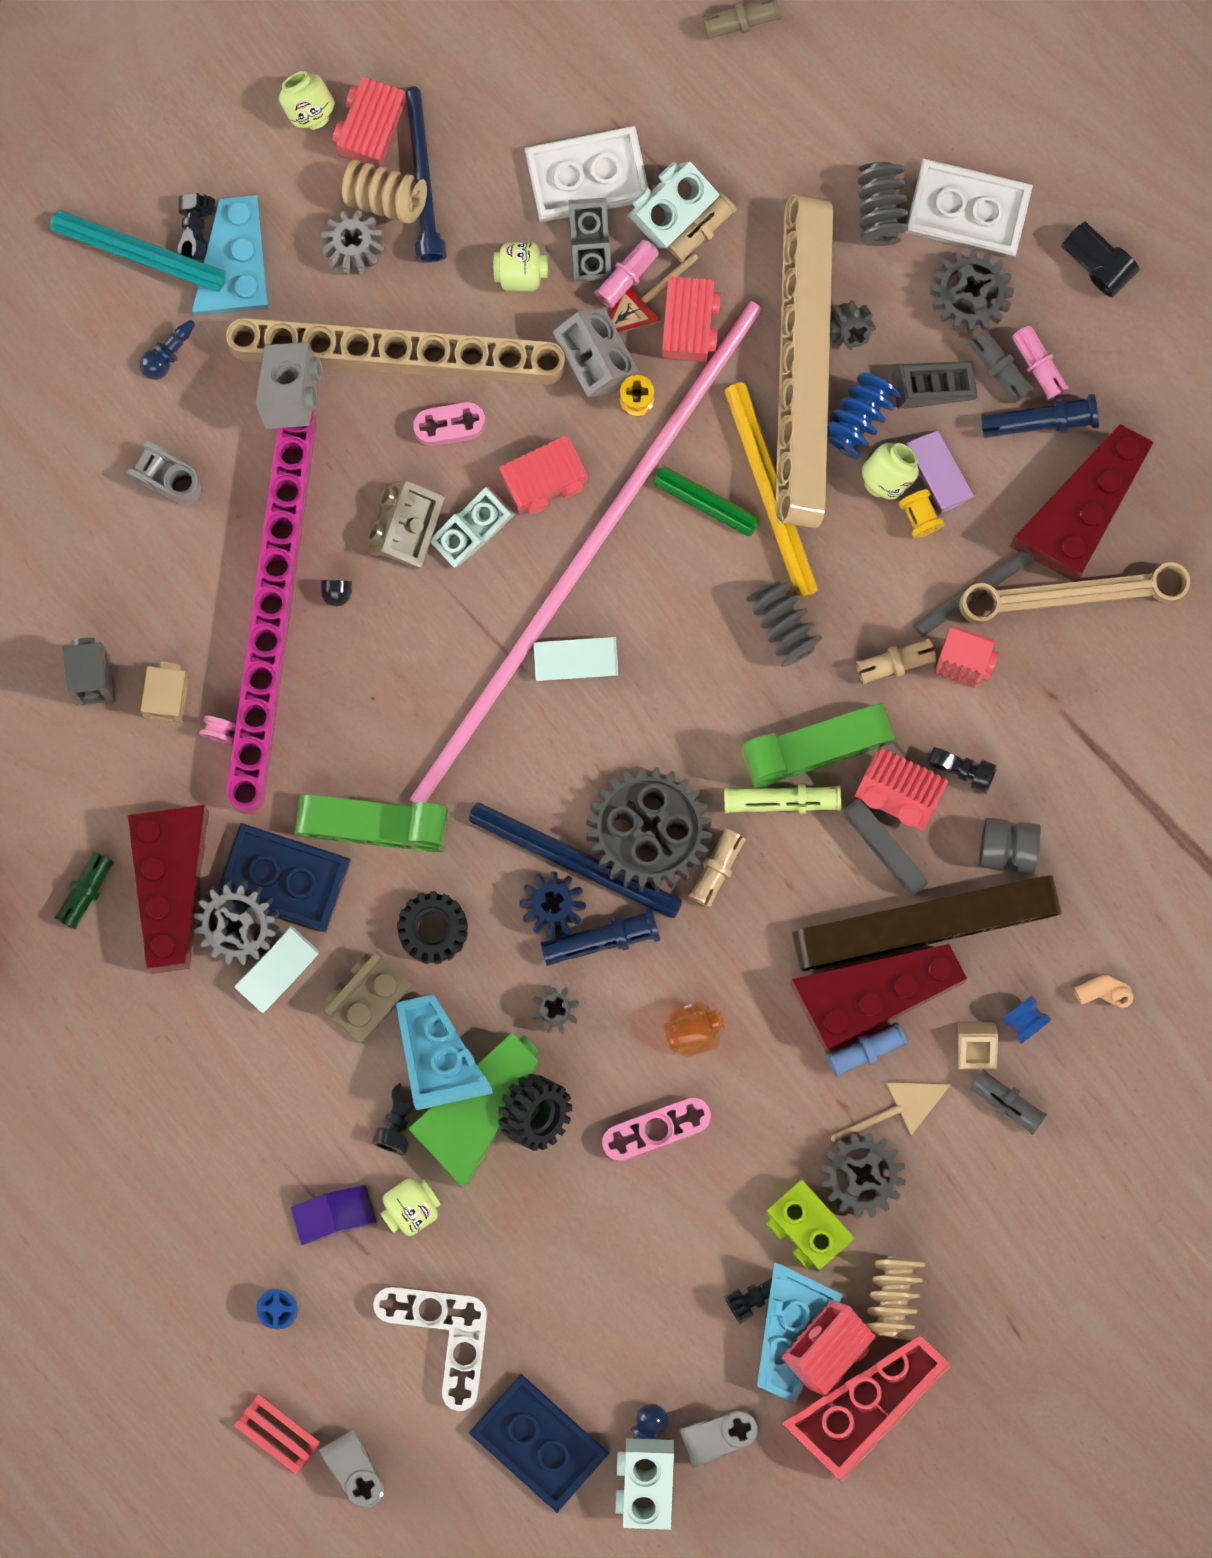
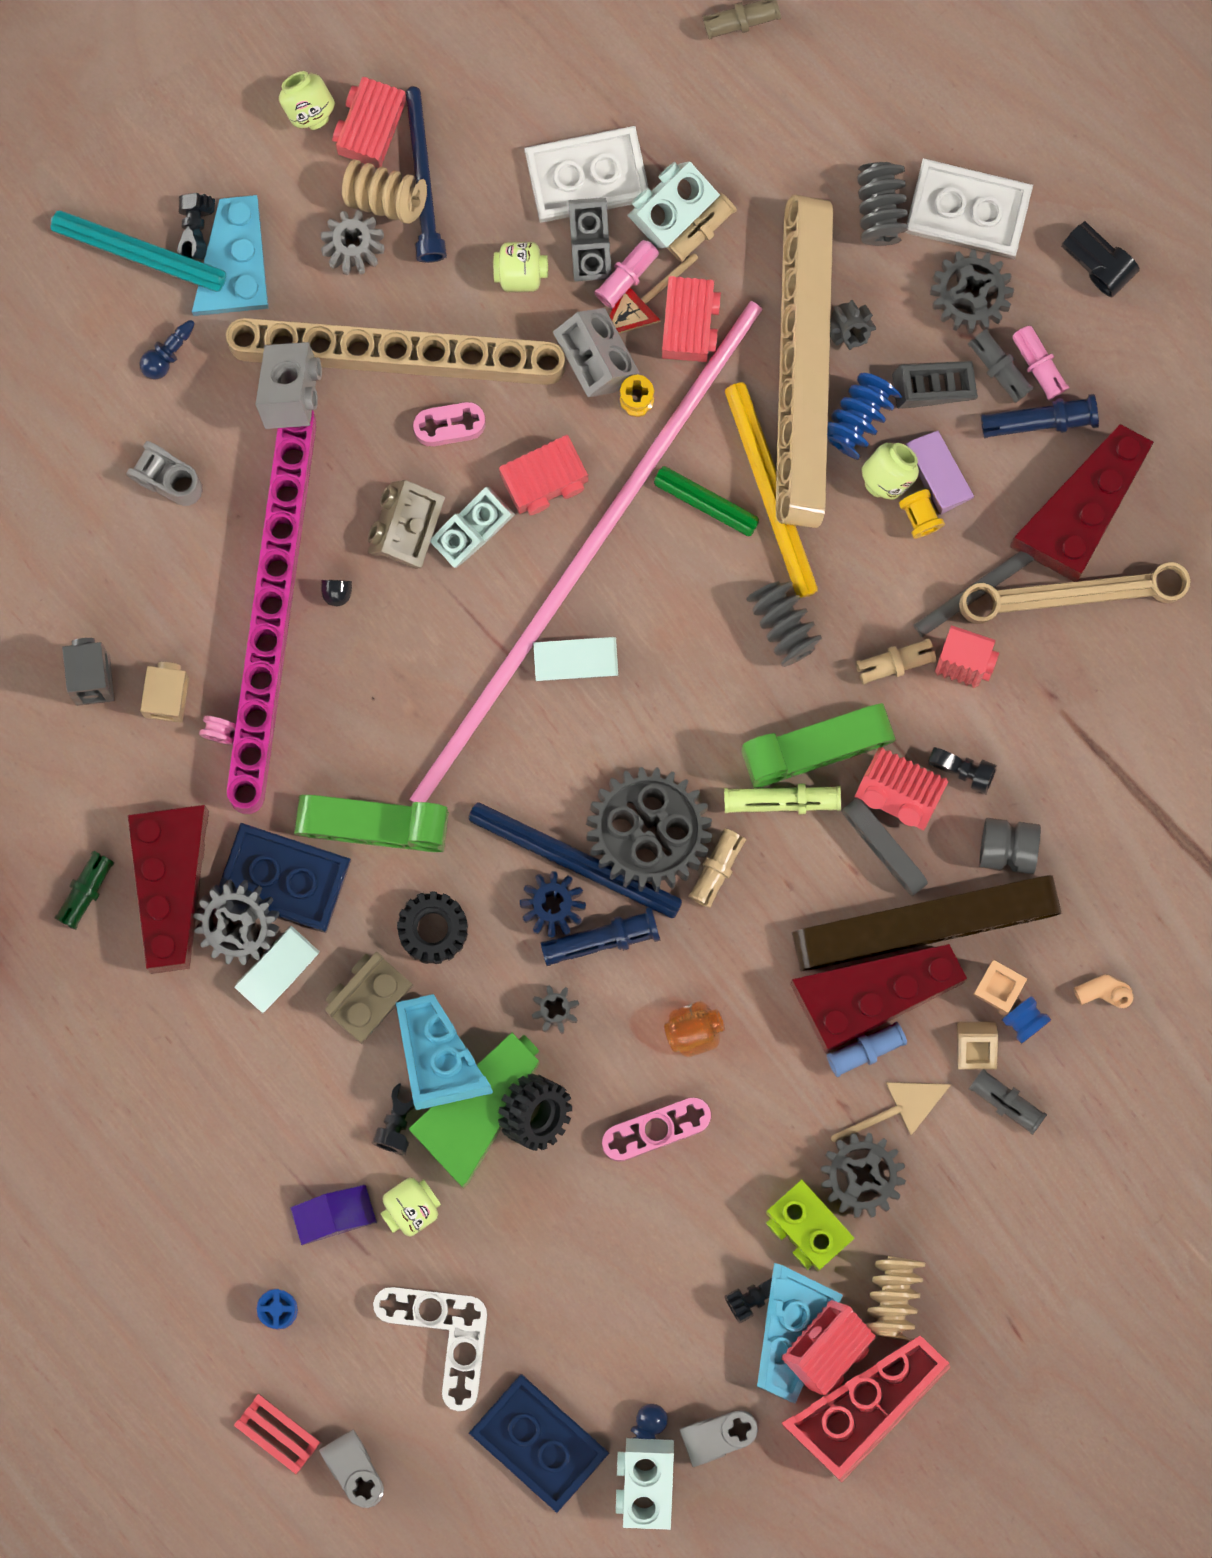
(1000, 987): none -> light nougat panel

